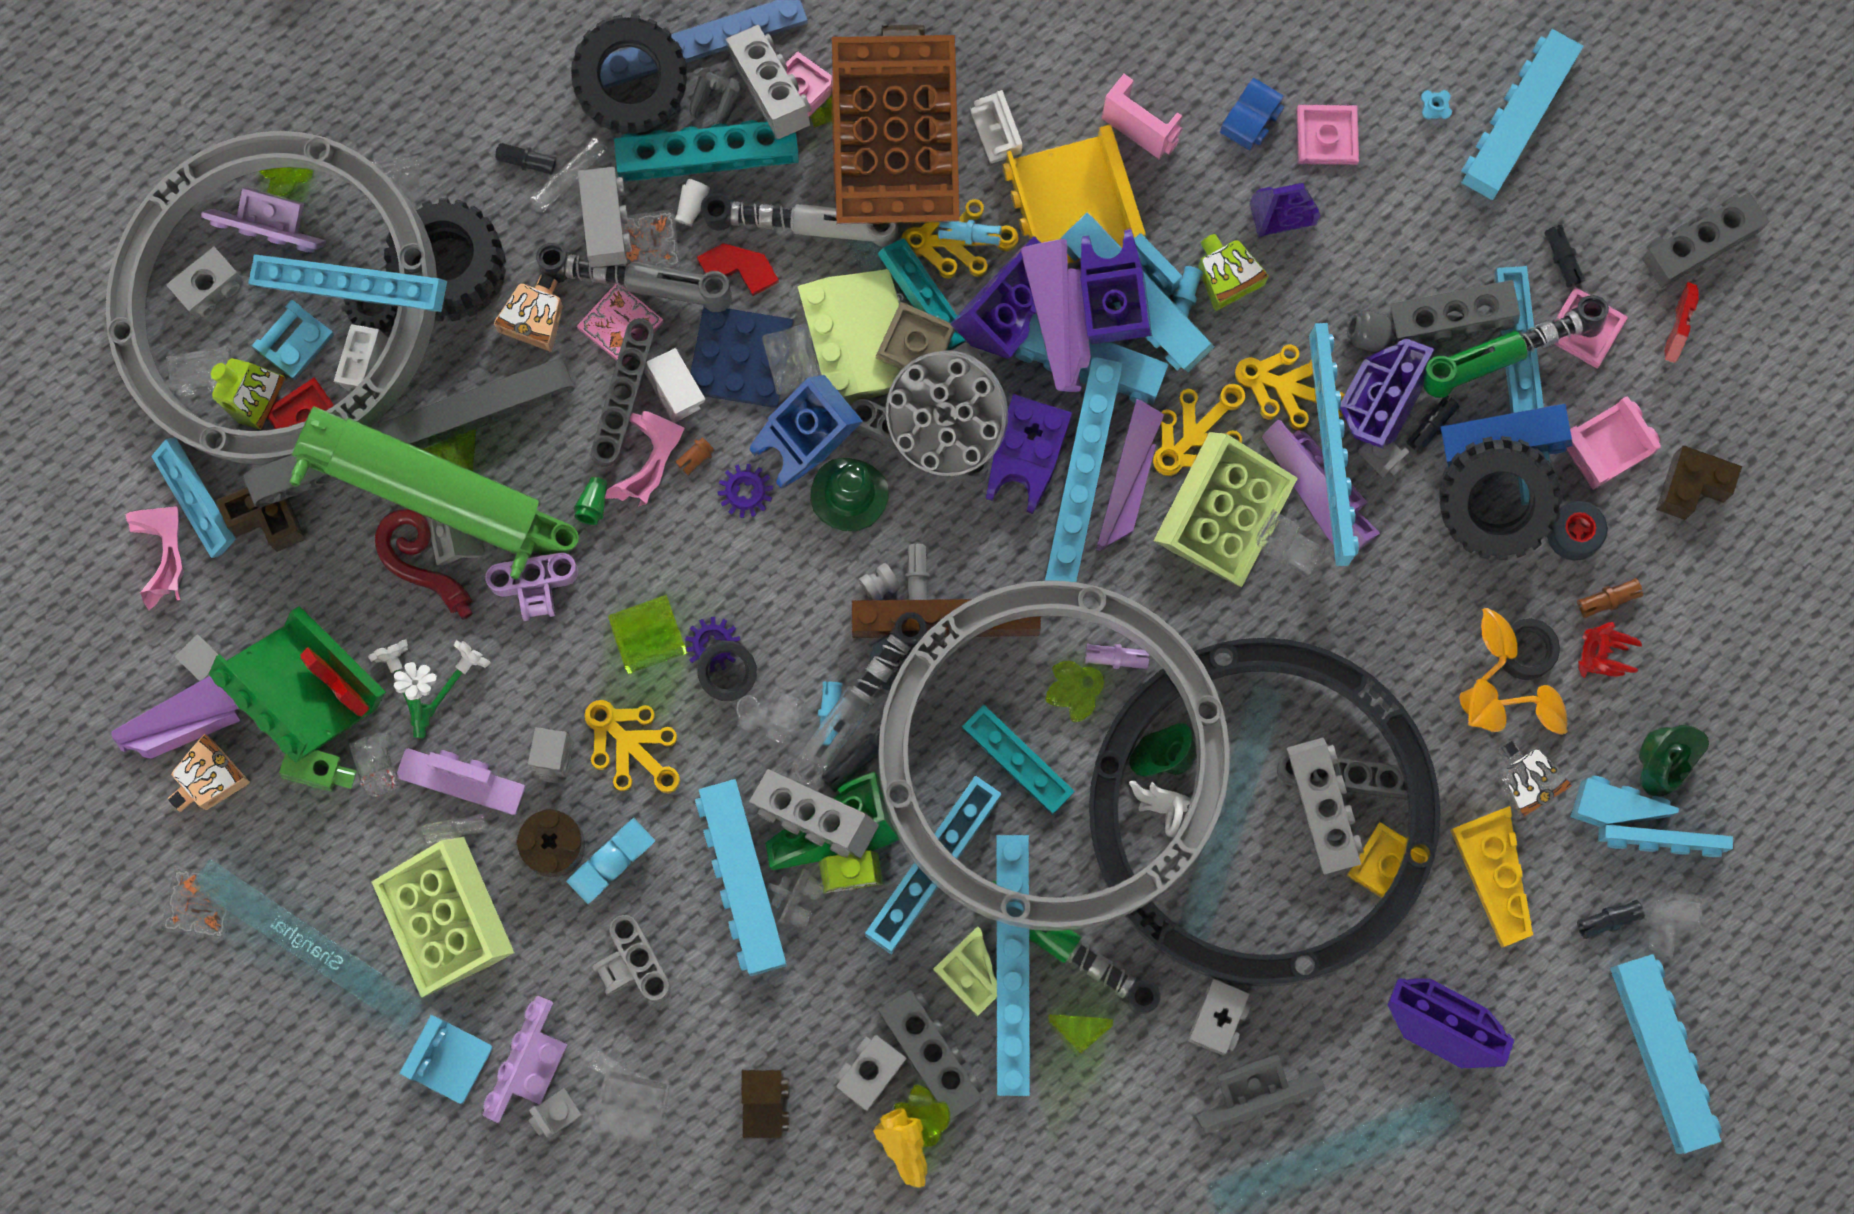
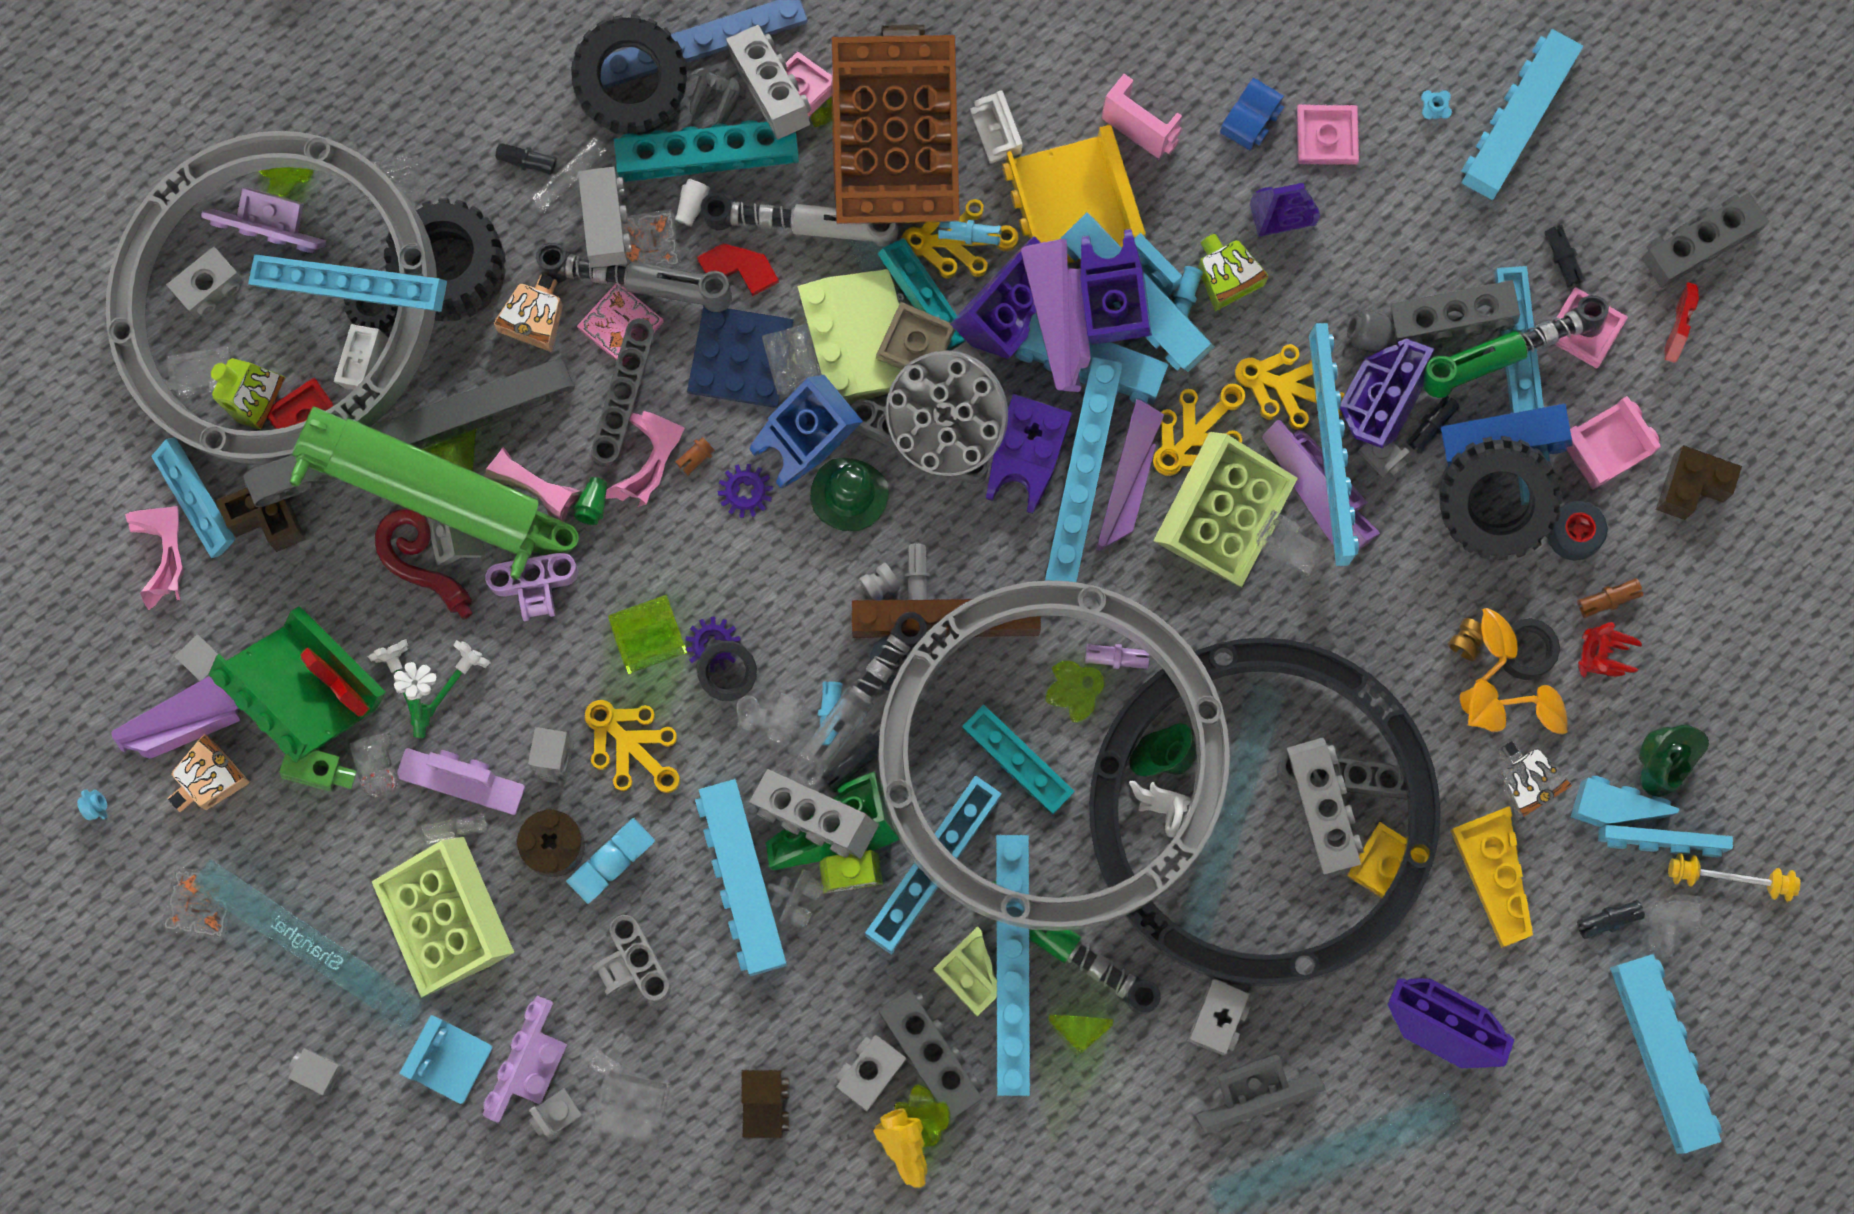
(92, 805): none -> medium azure plate
(302, 344): medium azure plate -> none
(314, 1071): none -> light grey brick
(554, 498): none -> bright pink animal
(674, 385): white hinge -> none
(1468, 638): none -> pearl gold wheel
(1776, 883): none -> yellow axle

